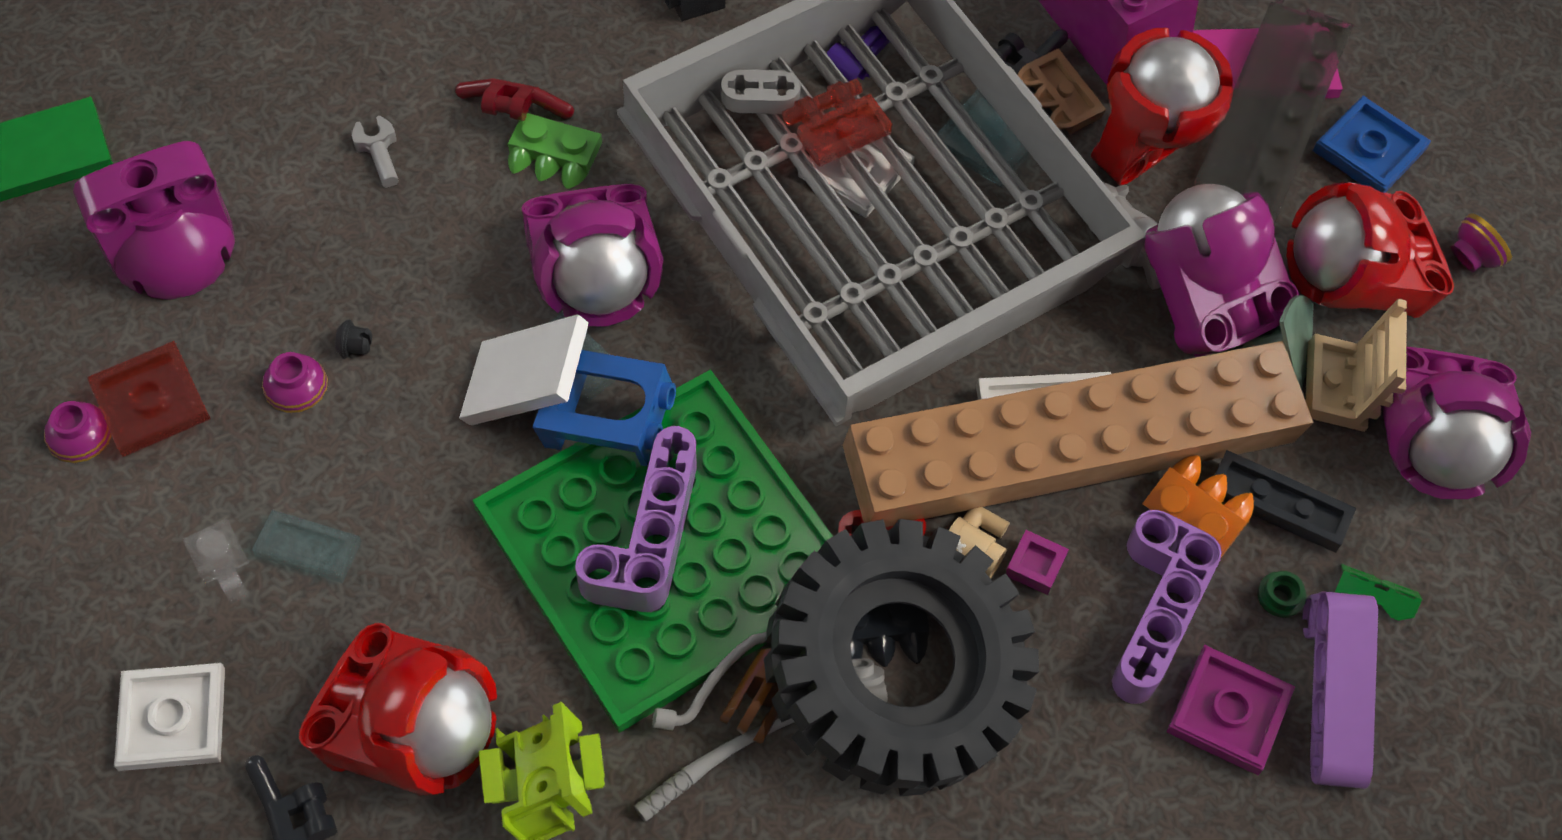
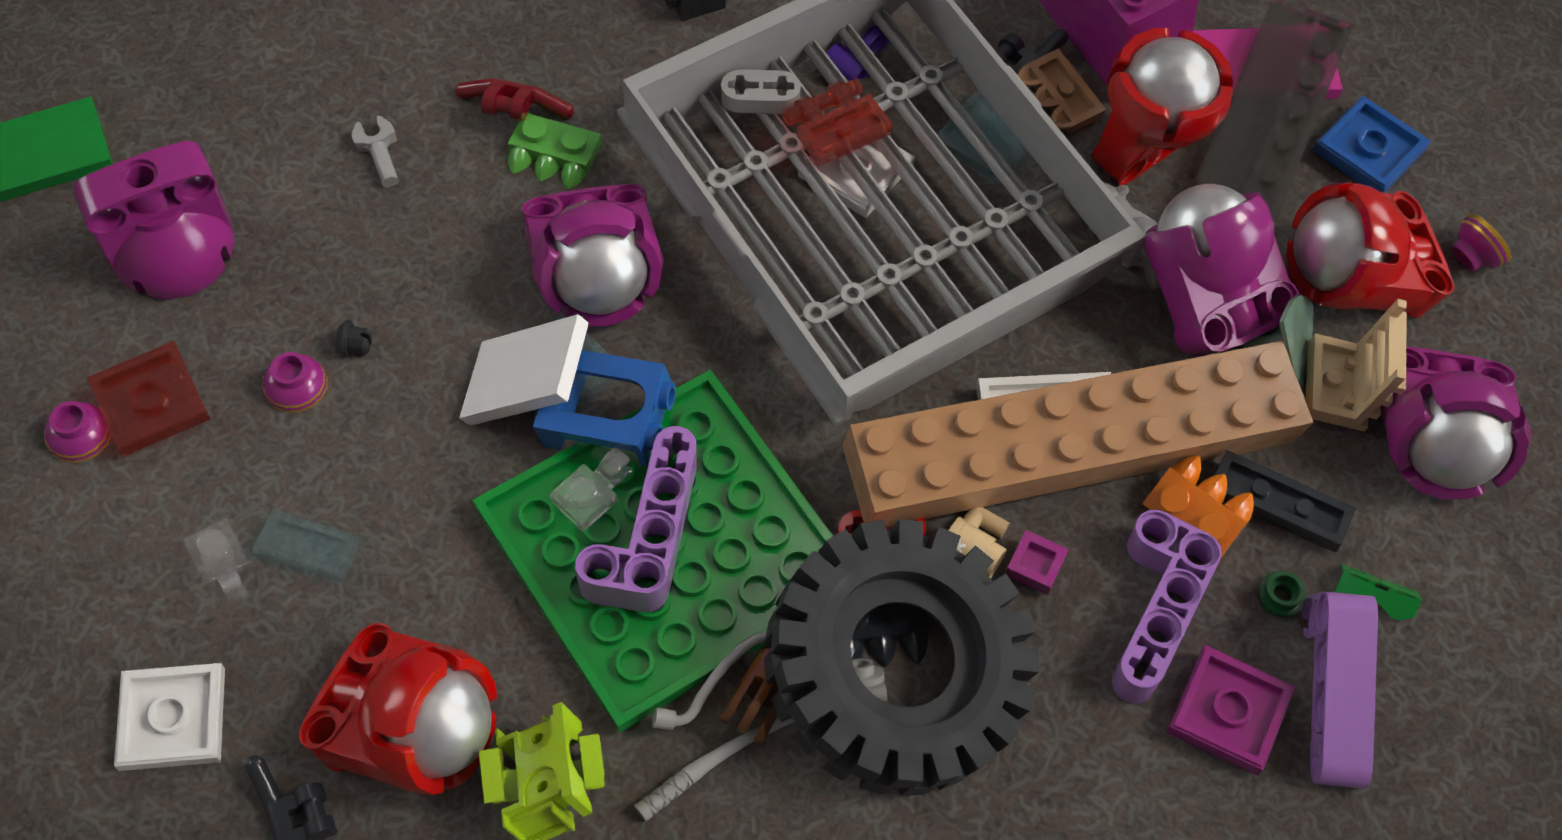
(588, 493): none -> clear plate

